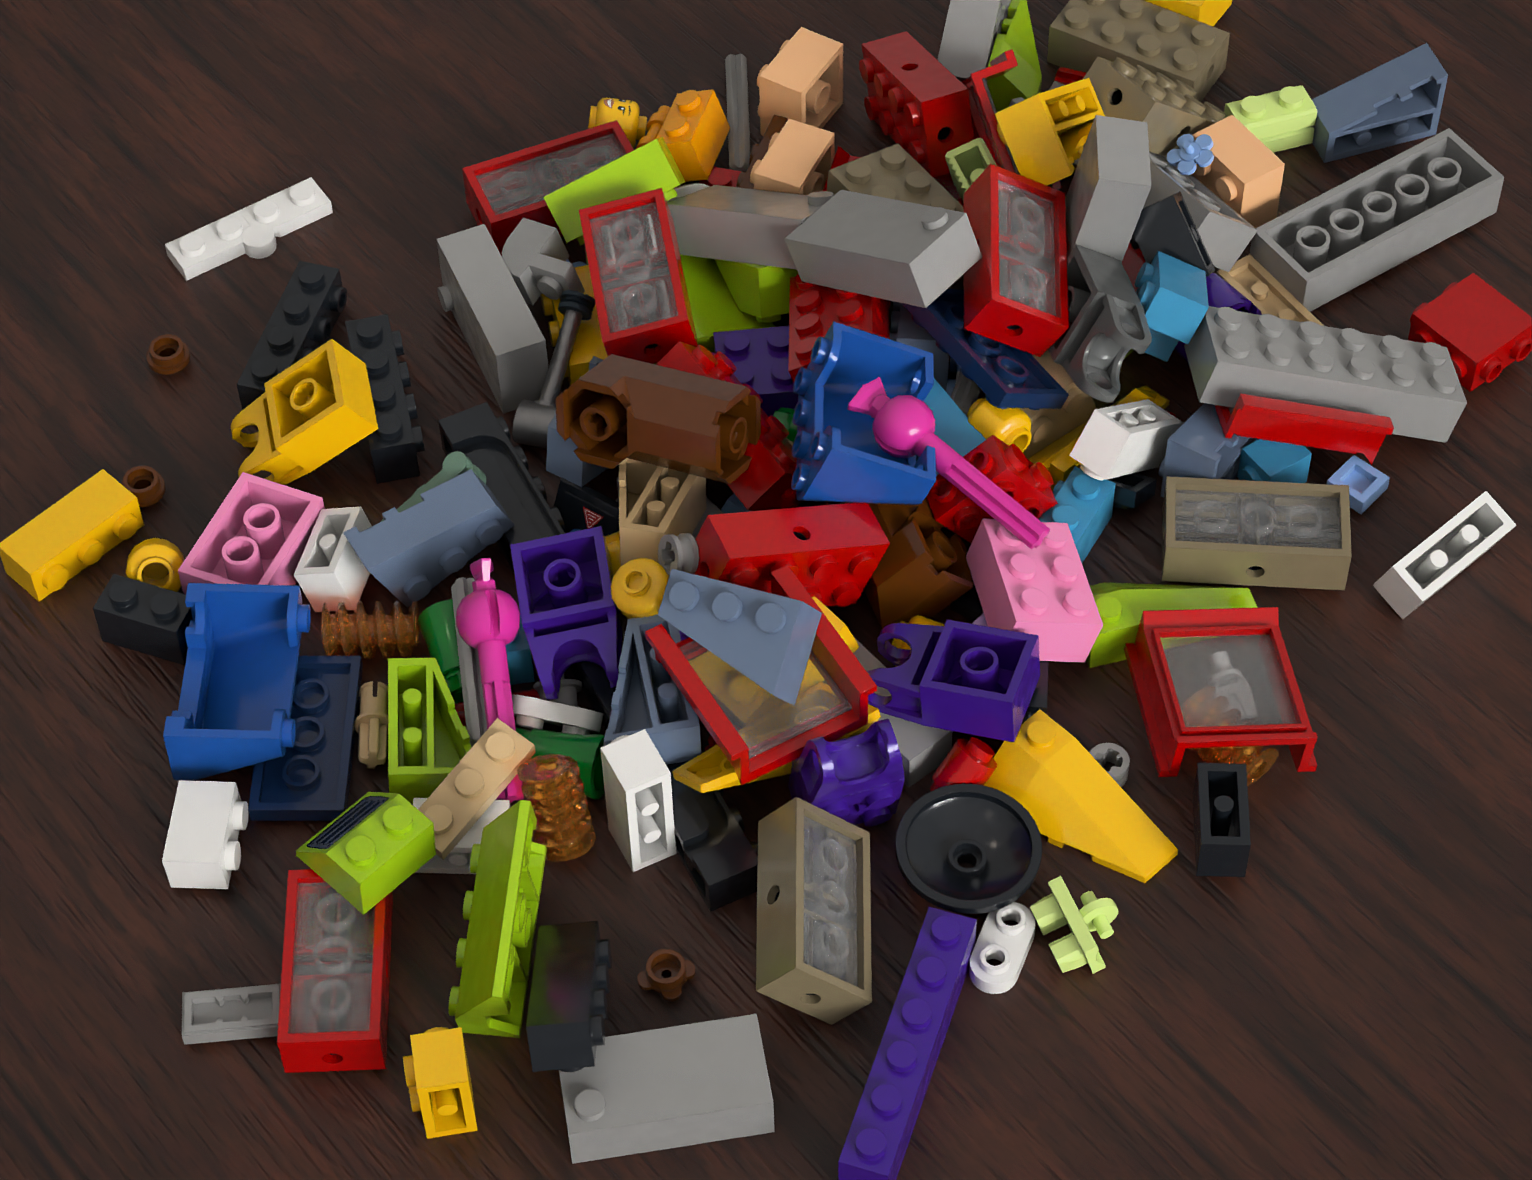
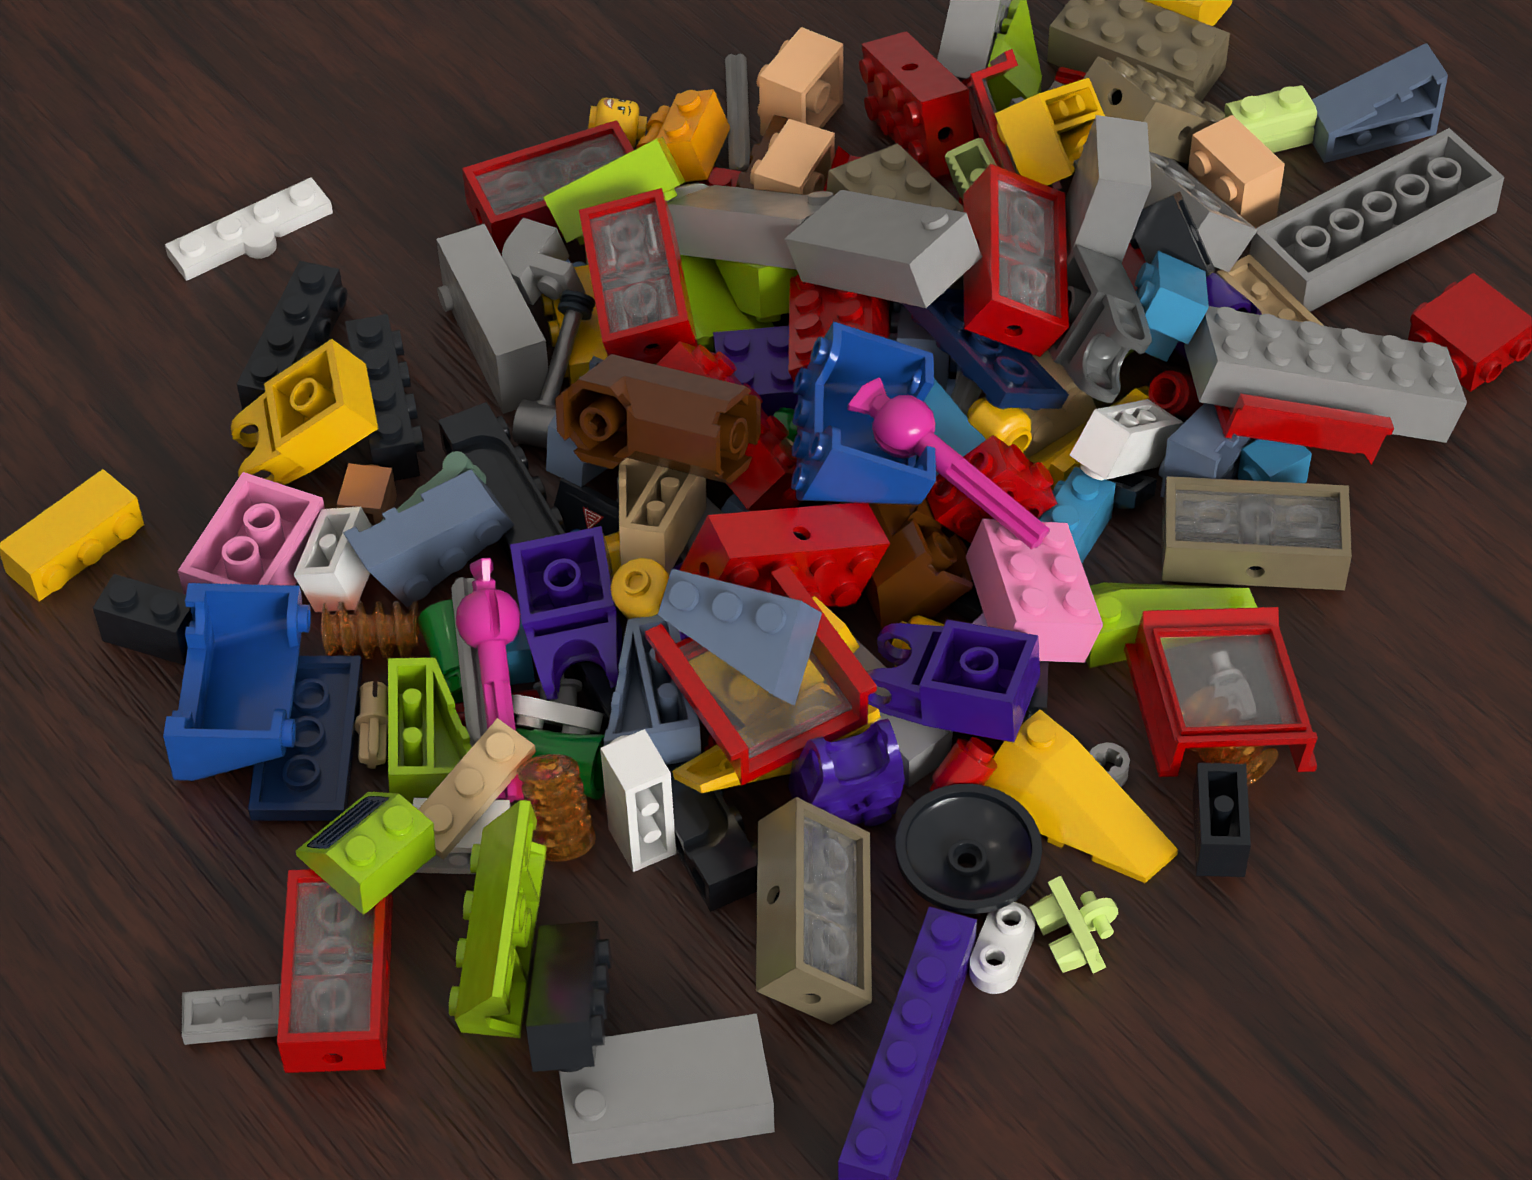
(144, 484): reddish brown plate -> none
(155, 563): yellow head -> none
(167, 354): reddish brown plate -> none
(204, 835): white brick -> none
(370, 488): none -> nougat brick
(440, 1082): yellow brick -> none
(670, 962): reddish brown plate -> none
(678, 553): light grey bush -> none
(1175, 393): none -> red brick
(1191, 153): light blue plant -> none
(1364, 482): light blue plate -> none
(1444, 555): white brick -> none

